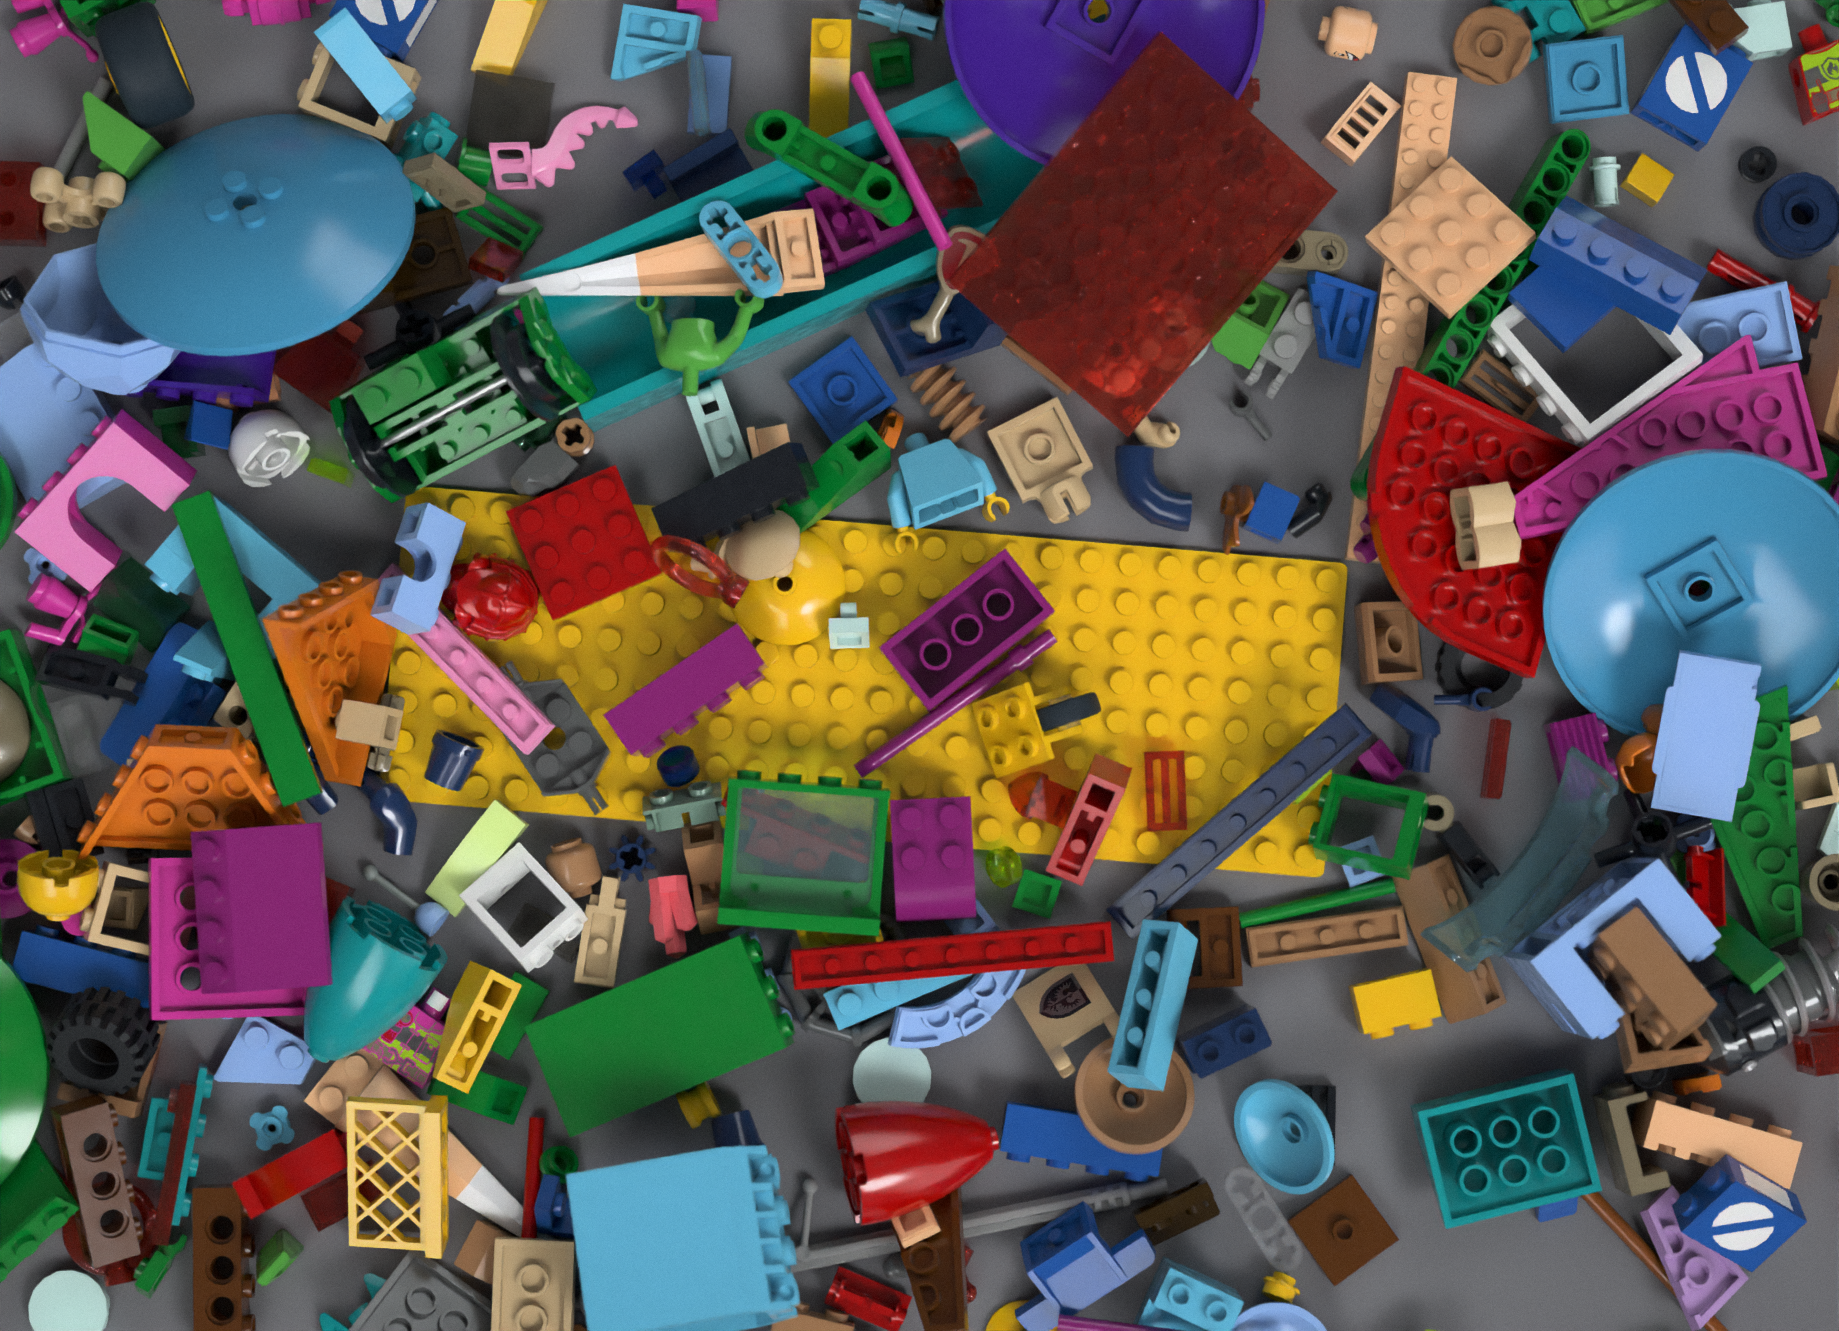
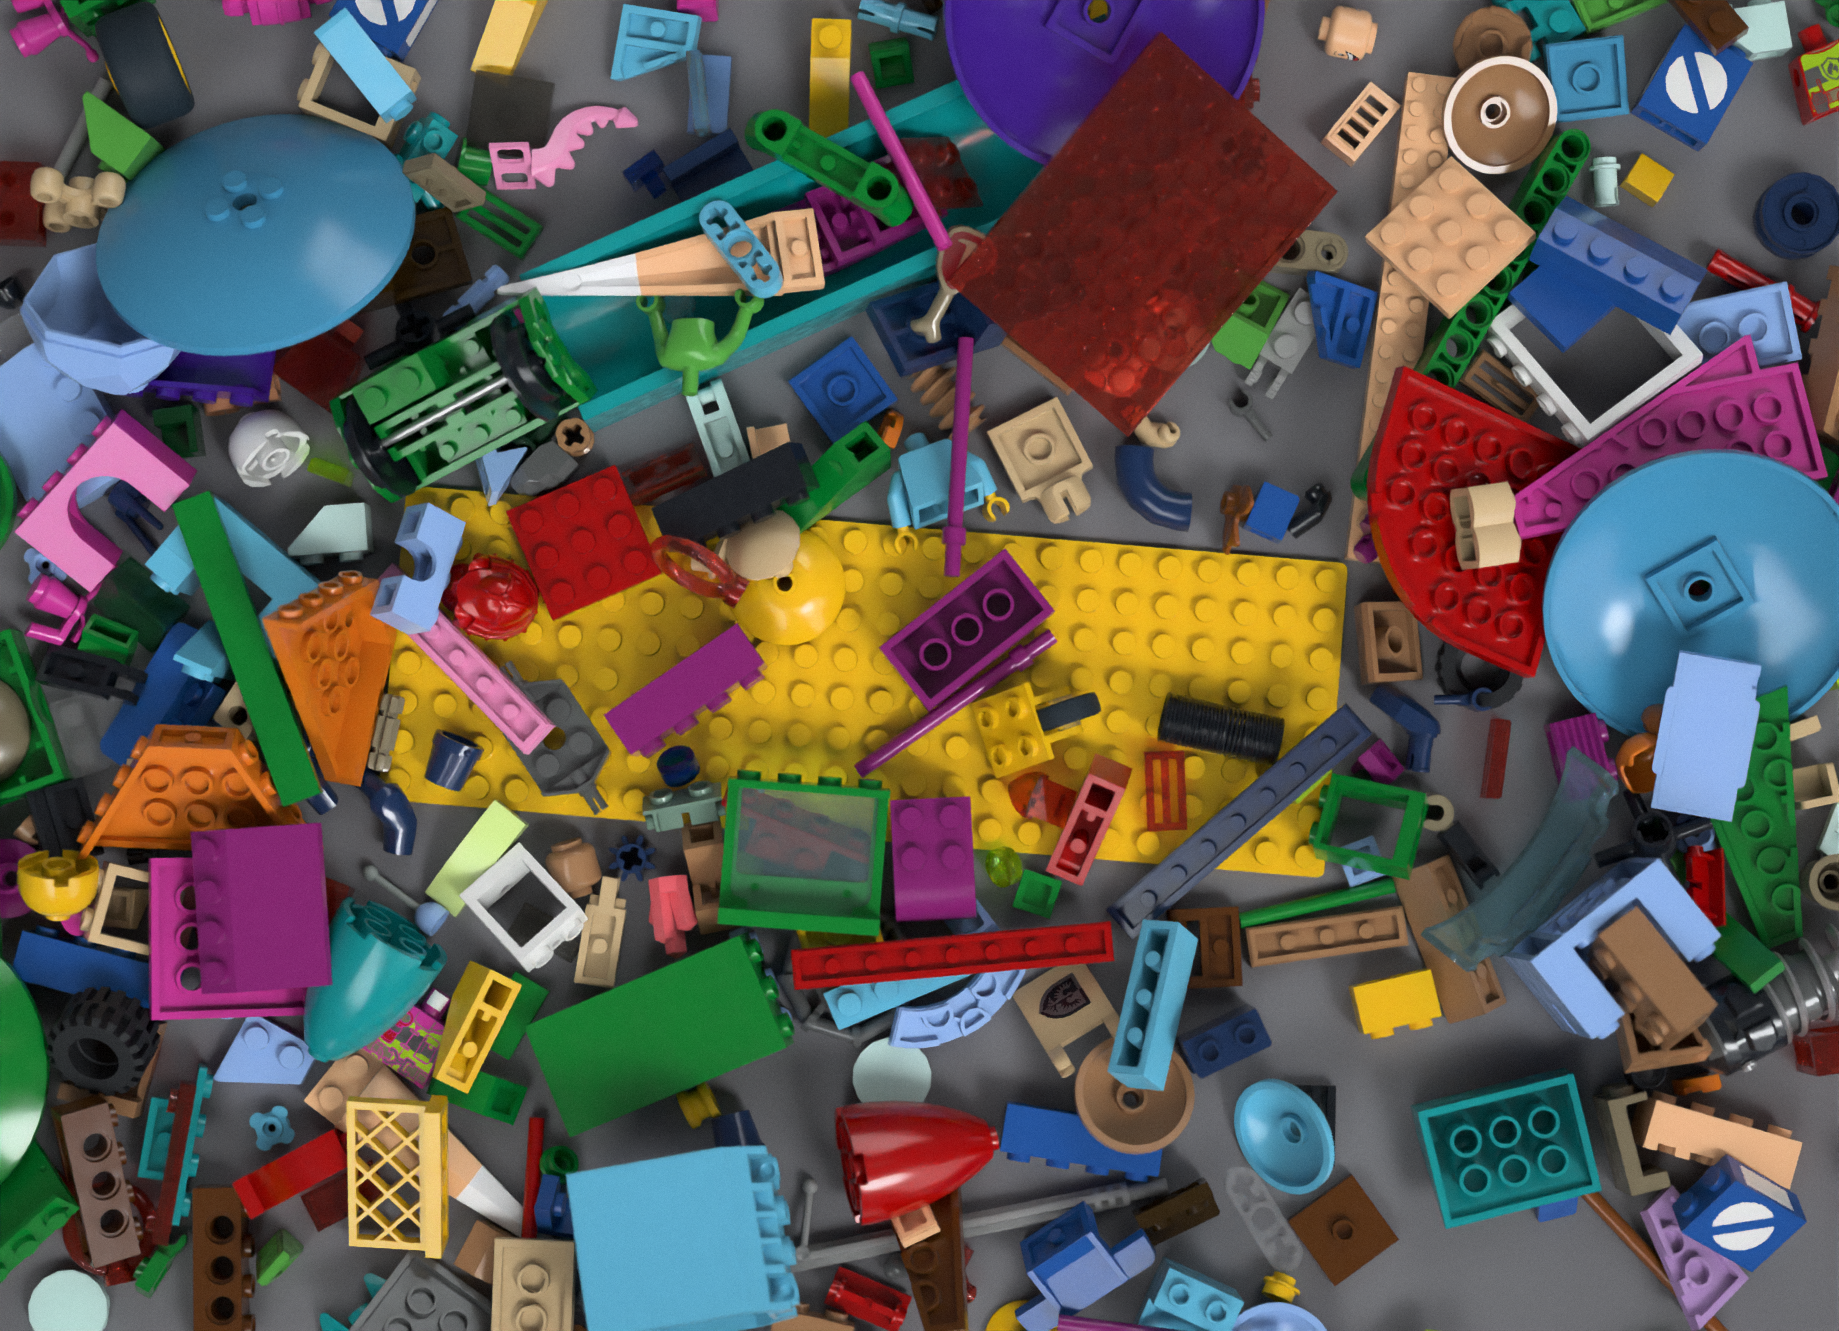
(134, 504): none -> dark blue plant
(209, 425): blue slope -> none
(335, 531): none -> light aqua slope
(368, 724): tan brick -> none
(495, 259): clear red tile -> none
(497, 470): none -> light blue slope
(663, 474): none -> clear red plate
(849, 630): light aqua tile -> none
(954, 534): none -> magenta bar
(1207, 728): none -> black piece
(1521, 119): none -> medium nougat dish
(1766, 172): black bush -> none

